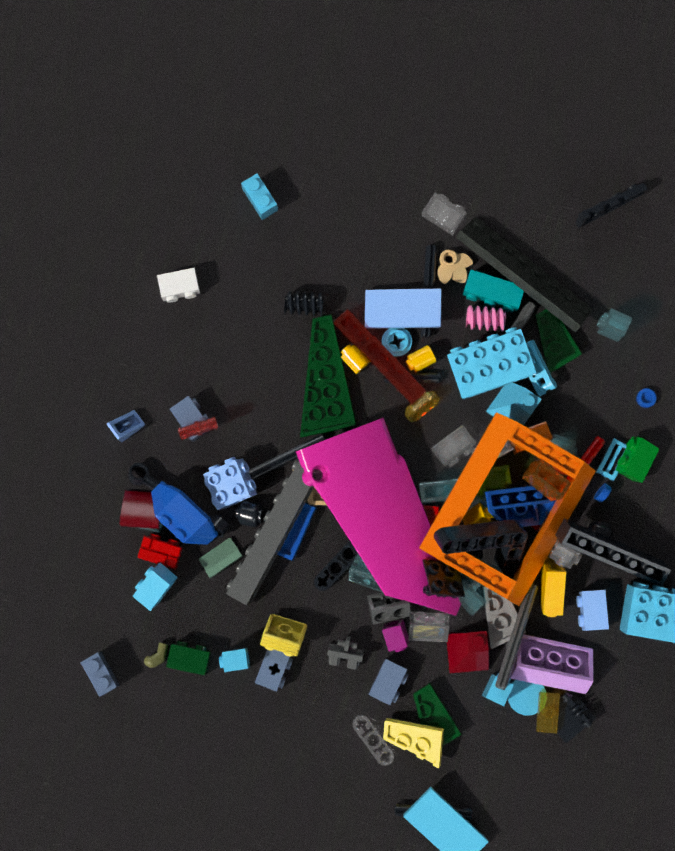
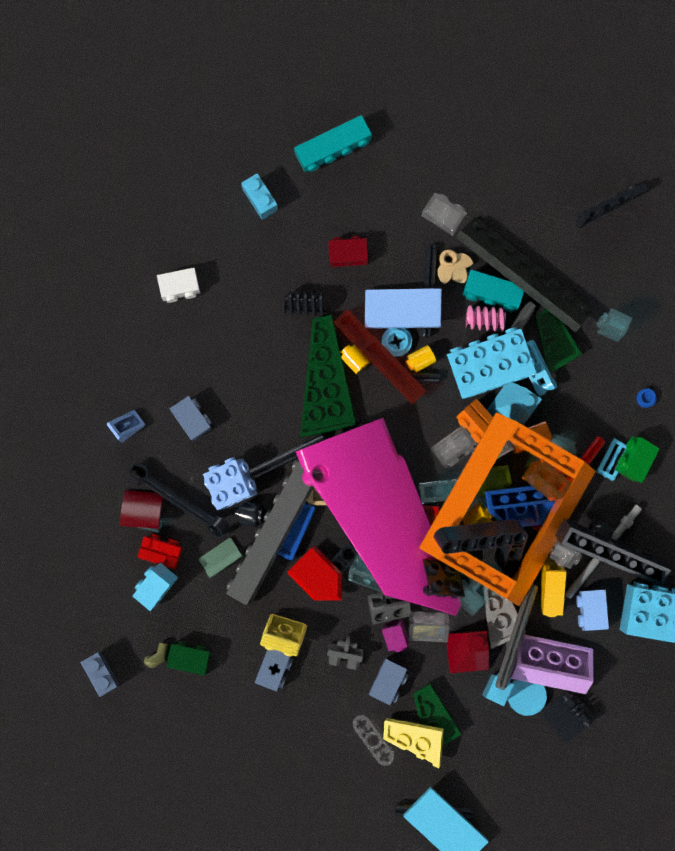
(182, 515): blue wedge -> none
(198, 428): clear red pin -> none
(234, 660): medium azure brick -> none
(318, 576): none -> red tile
(333, 144): none -> teal brick
(348, 252): none -> dark red brick
(421, 406): clear yellow plate -> none
(475, 419): none -> orange brick
(548, 712): clear yellow plate -> none
(602, 493): blue tile -> none
(626, 522): none -> light grey bar

